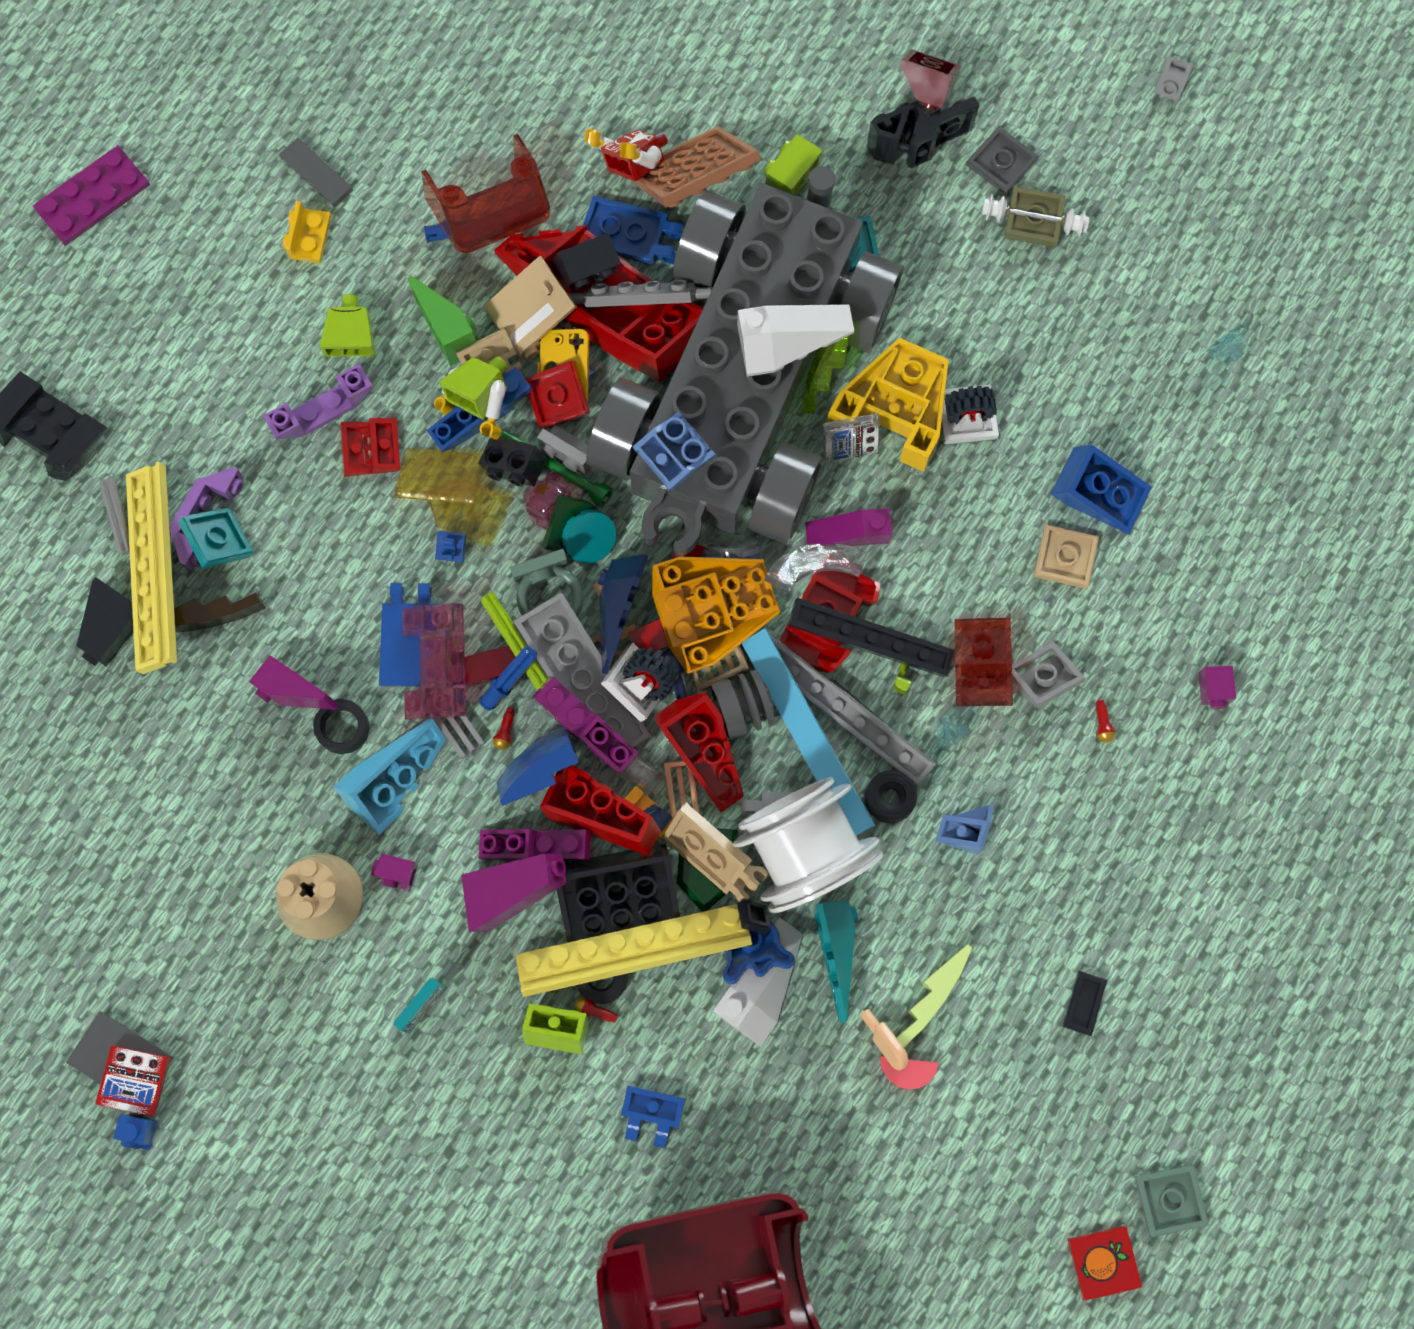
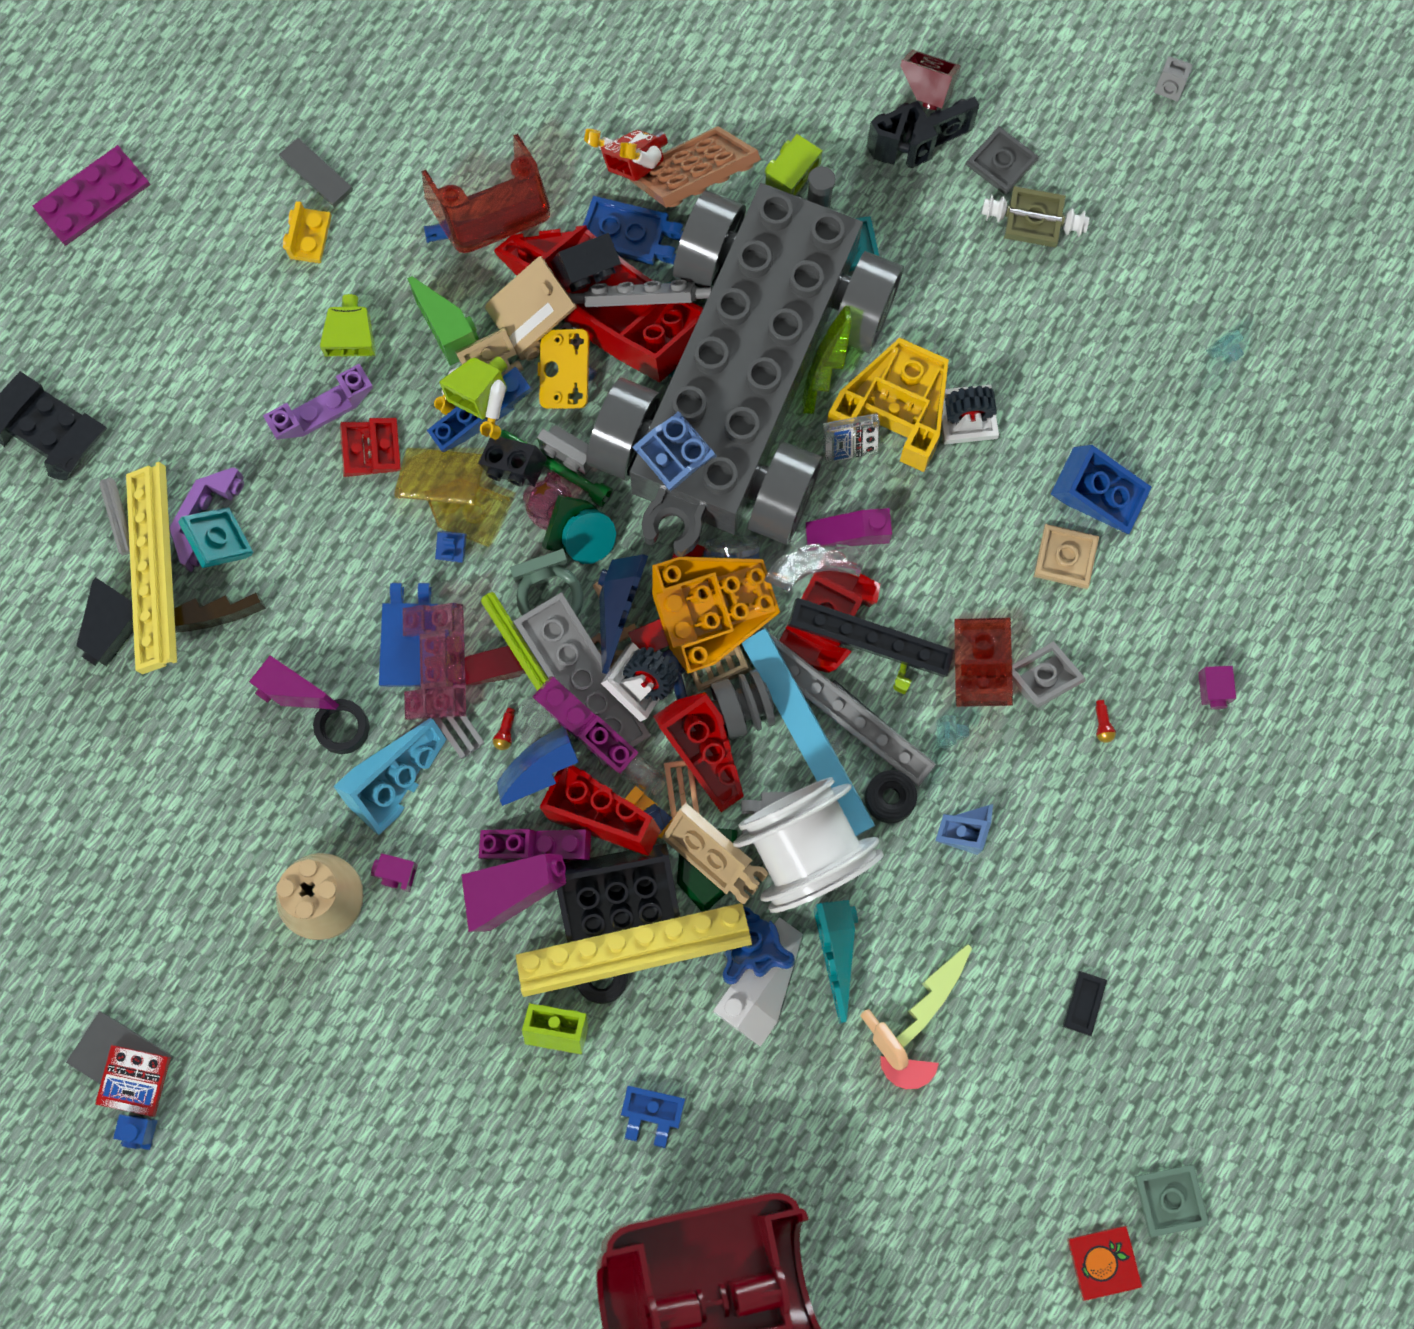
(419, 1005): teal tile -> none
(502, 685): blue axle -> none
(557, 395): red tile -> none
(586, 1006): red piece -> none
(754, 916): black tile -> none
(788, 332): white wedge -> none

